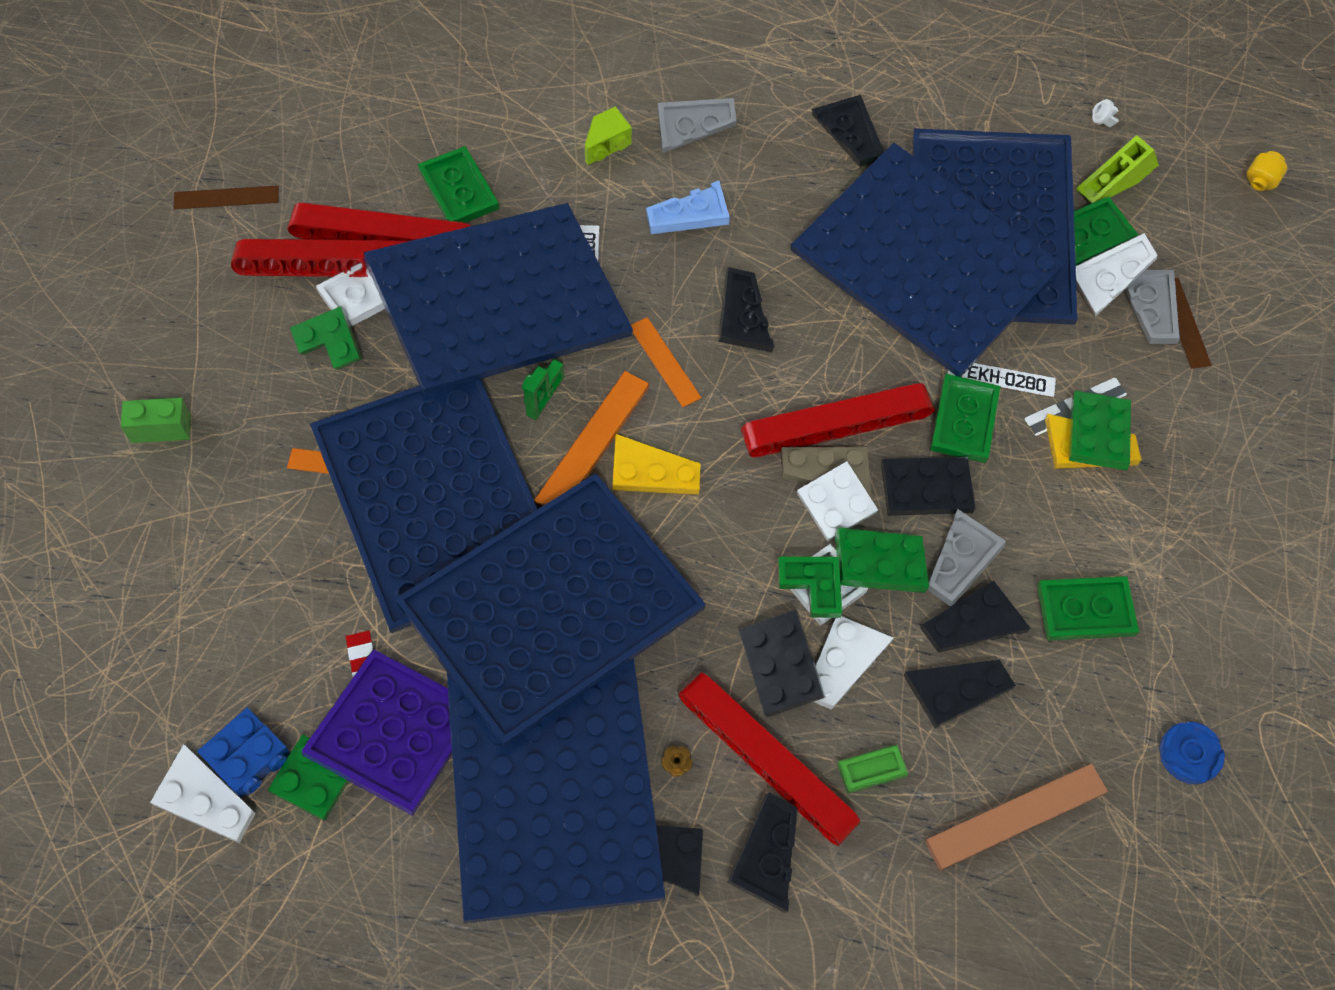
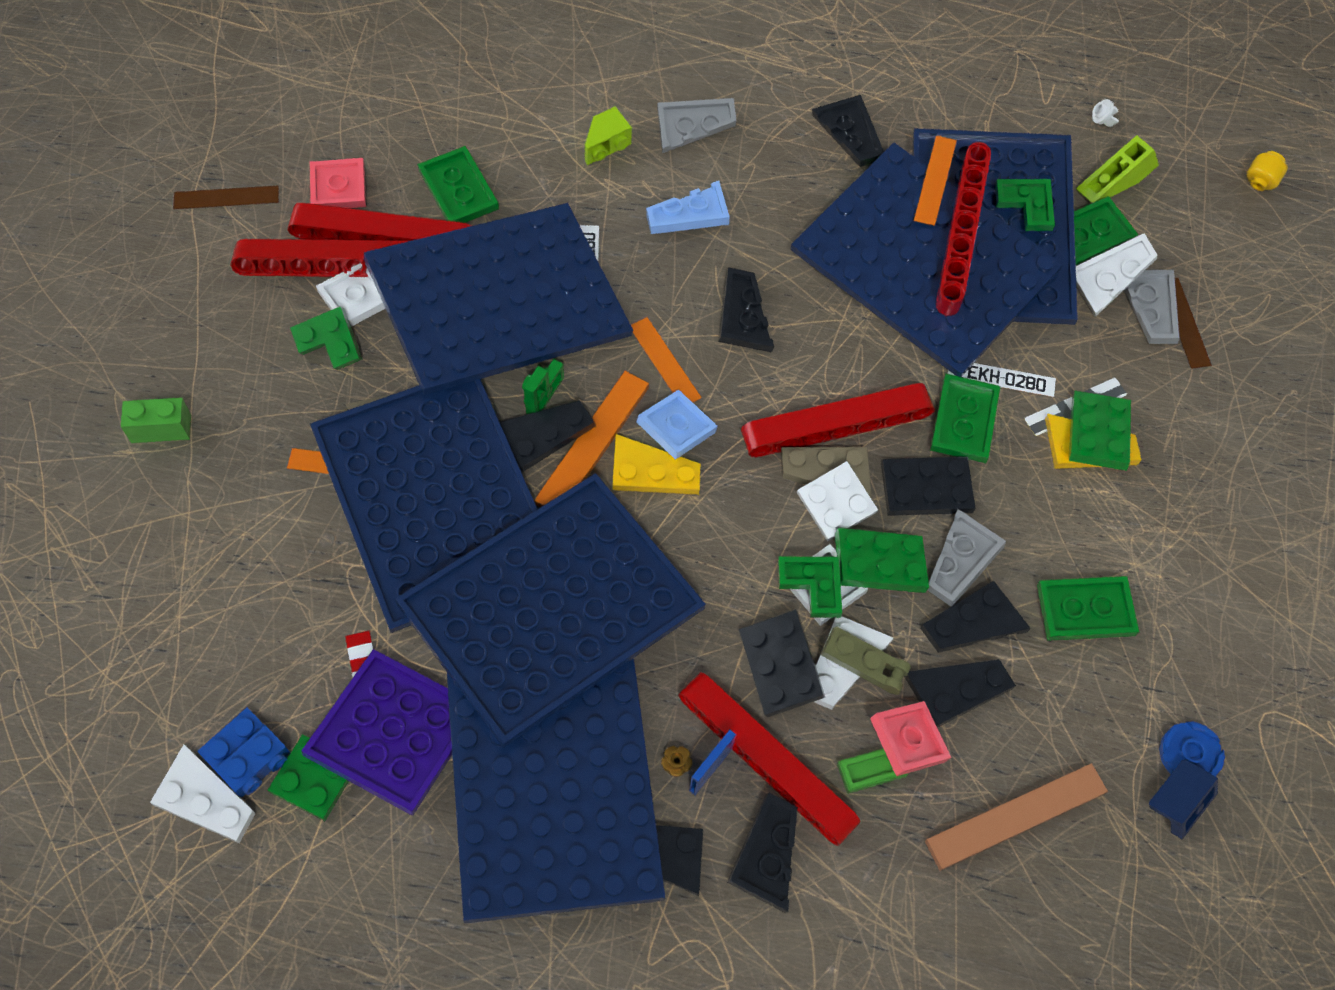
(338, 183): none -> coral plate
(545, 432): none -> black wing
(676, 424): none -> light blue plate
(712, 762): none -> blue piece
(865, 660): none -> olive plate
(910, 738): none -> coral plate
(935, 180): none -> orange sticker
(973, 170): none -> red beam
(1033, 196): none -> green plate
(1185, 796): none -> dark blue panel

